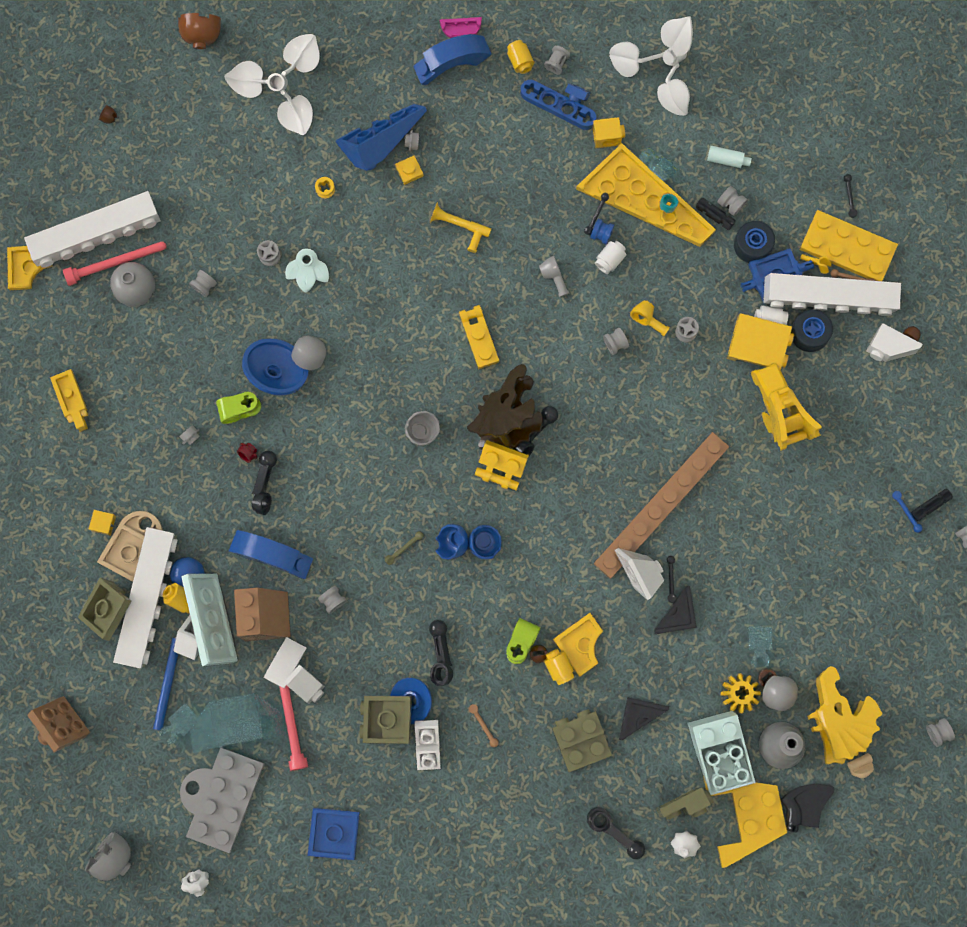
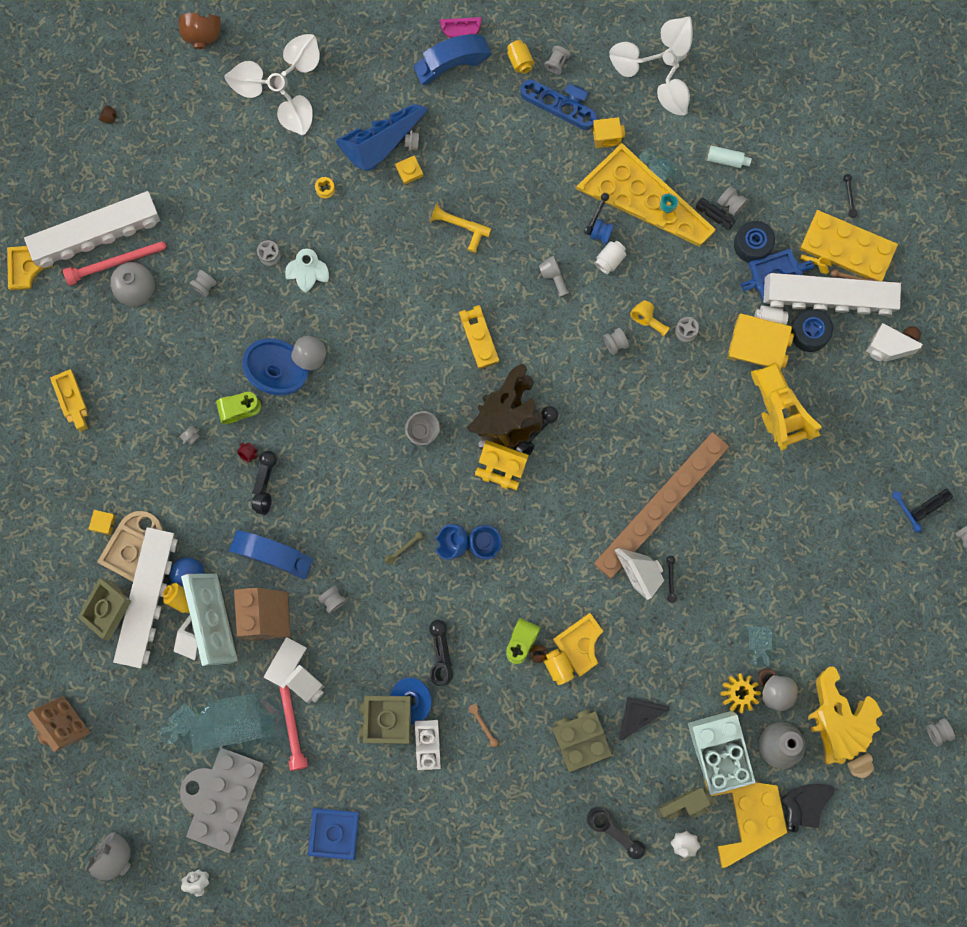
(166, 687): blue bar -> none
(680, 614): black tile -> none

